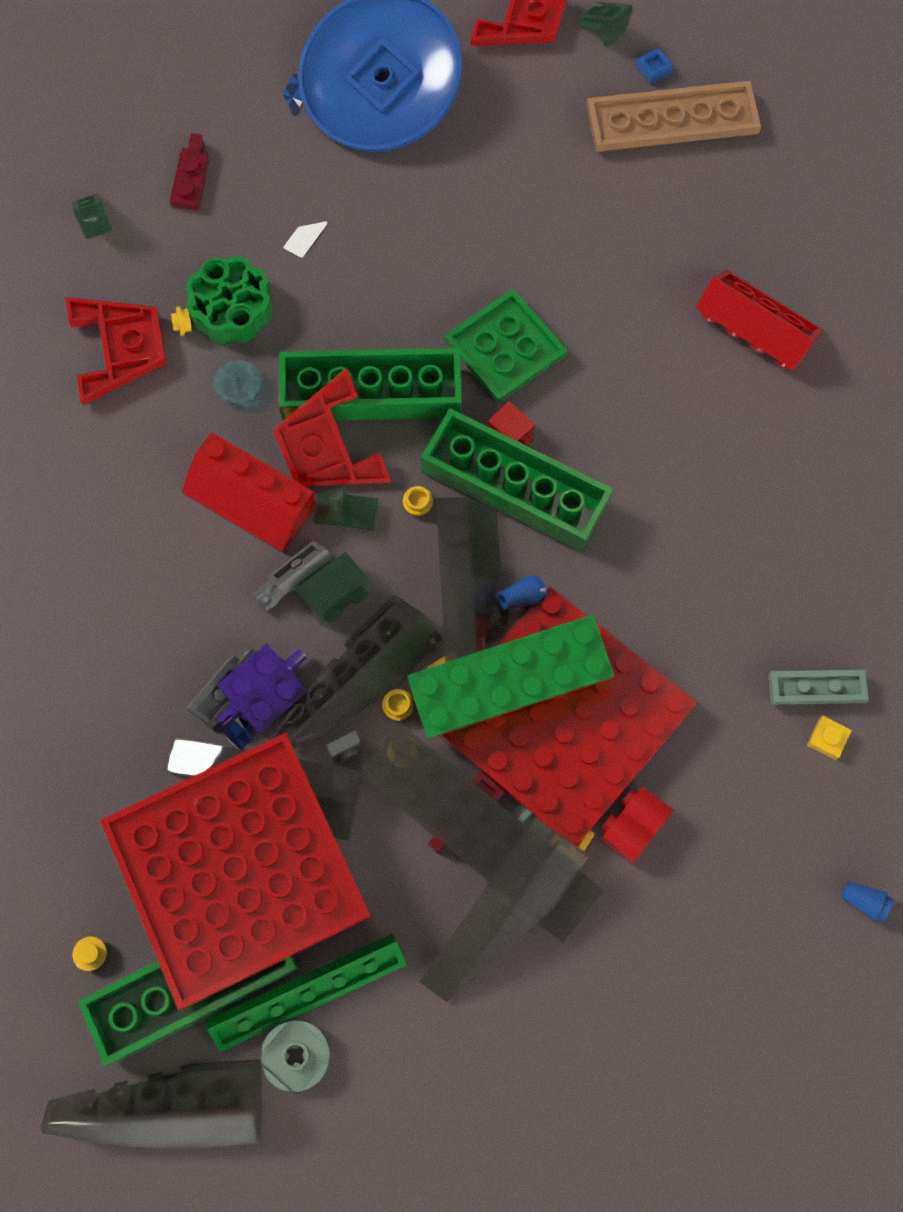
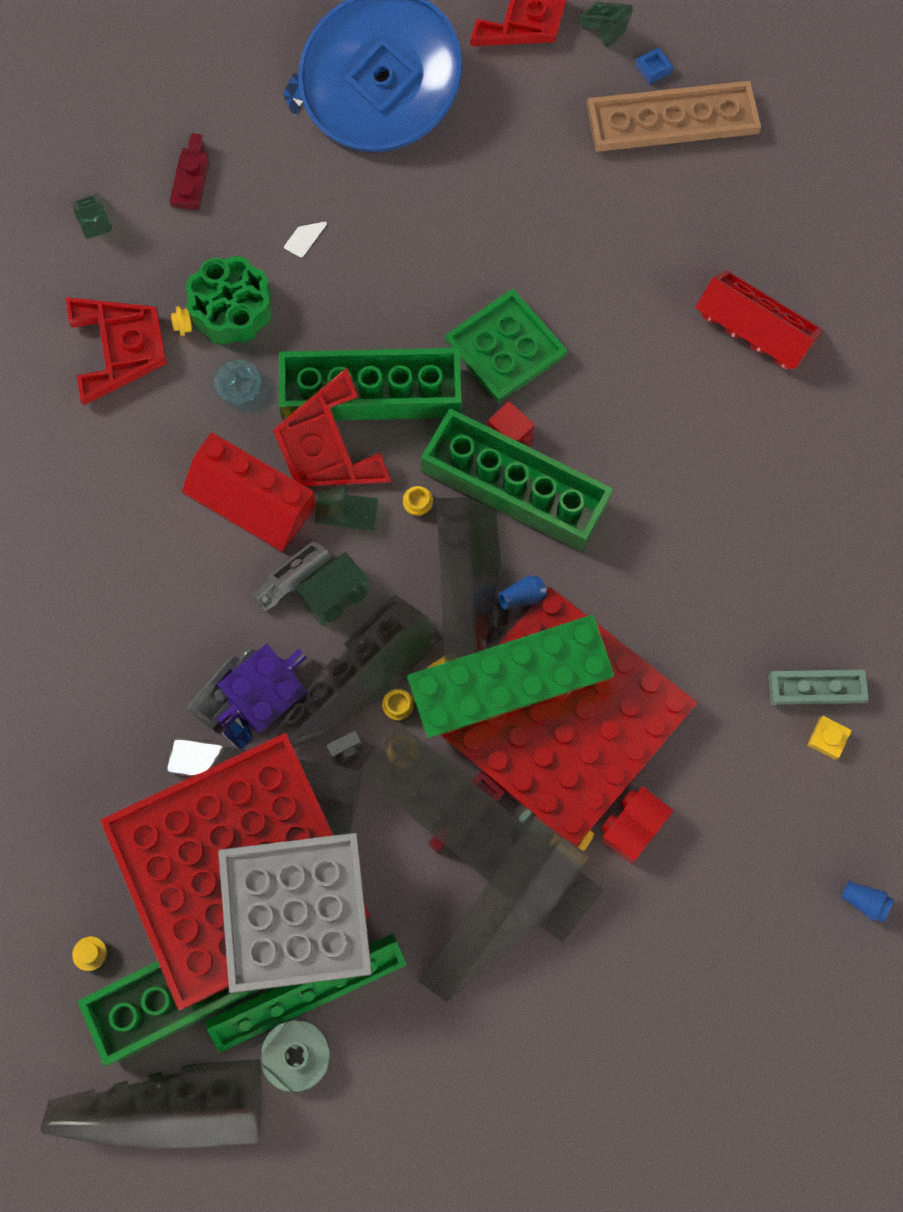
(294, 913): none -> light grey plate

